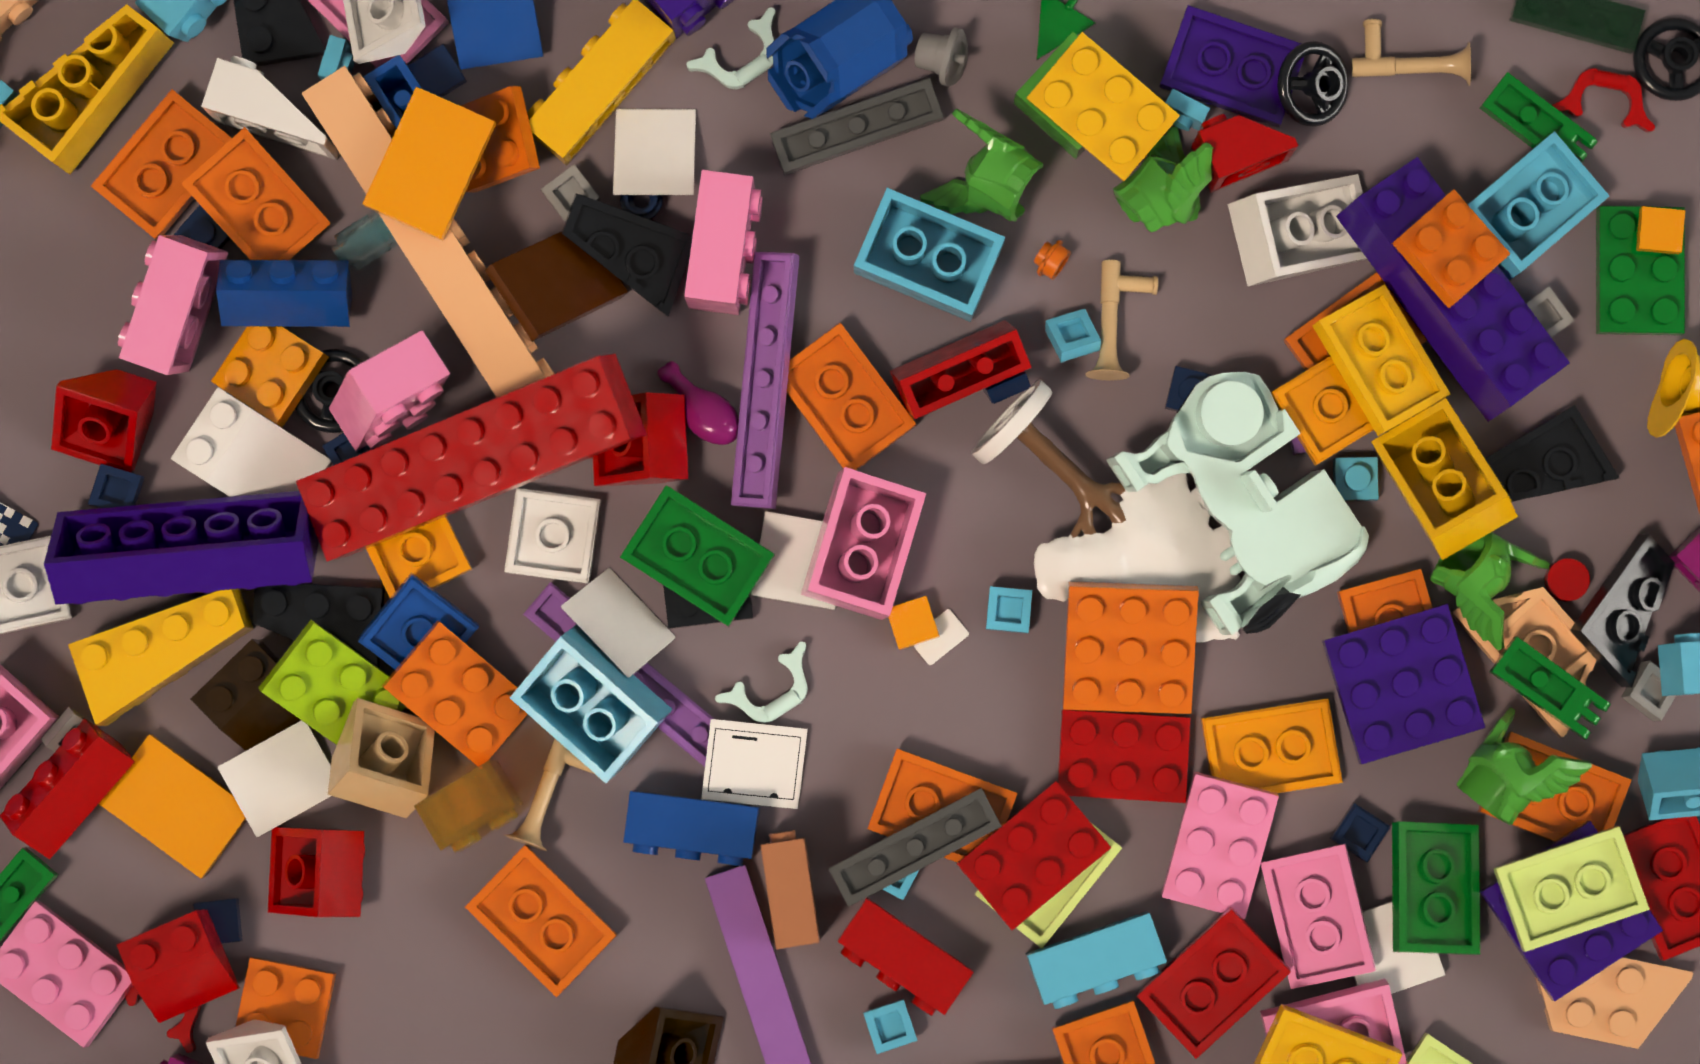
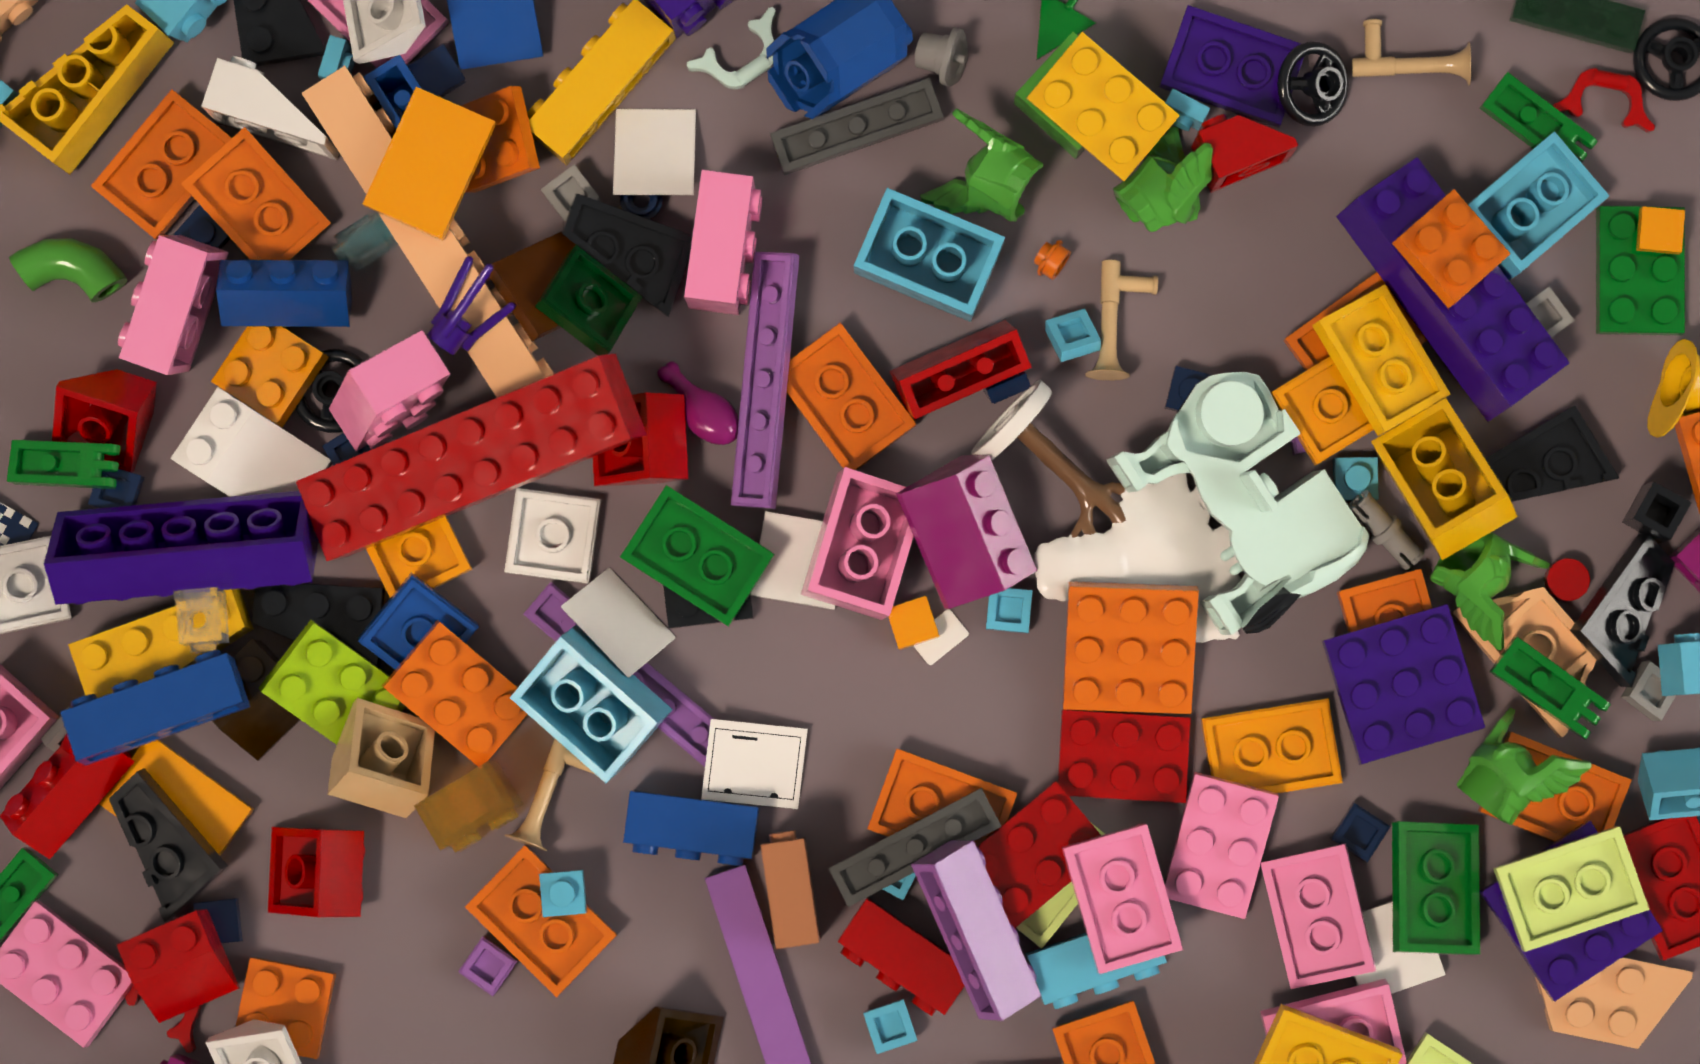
(62, 464): none -> green hinge
(69, 261): none -> bright green cylinder
(154, 708): none -> blue brick
(169, 845): none -> black wing
(214, 606): none -> clear brick
(278, 778): white sticker -> none
(449, 325): none -> dark purple plant
(488, 966): none -> medium lavender tile
(563, 893): none -> medium azure plate
(588, 301): none -> dark green tile
(783, 703): light aqua helmet -> none
(966, 530): none -> magenta slope
(976, 929): none -> brick
(1122, 898): none -> bright pink plate
(1213, 982): red plate -> none
(1295, 229): white slope -> none
(1386, 530): none -> light grey pin
(1656, 512): none -> black brick

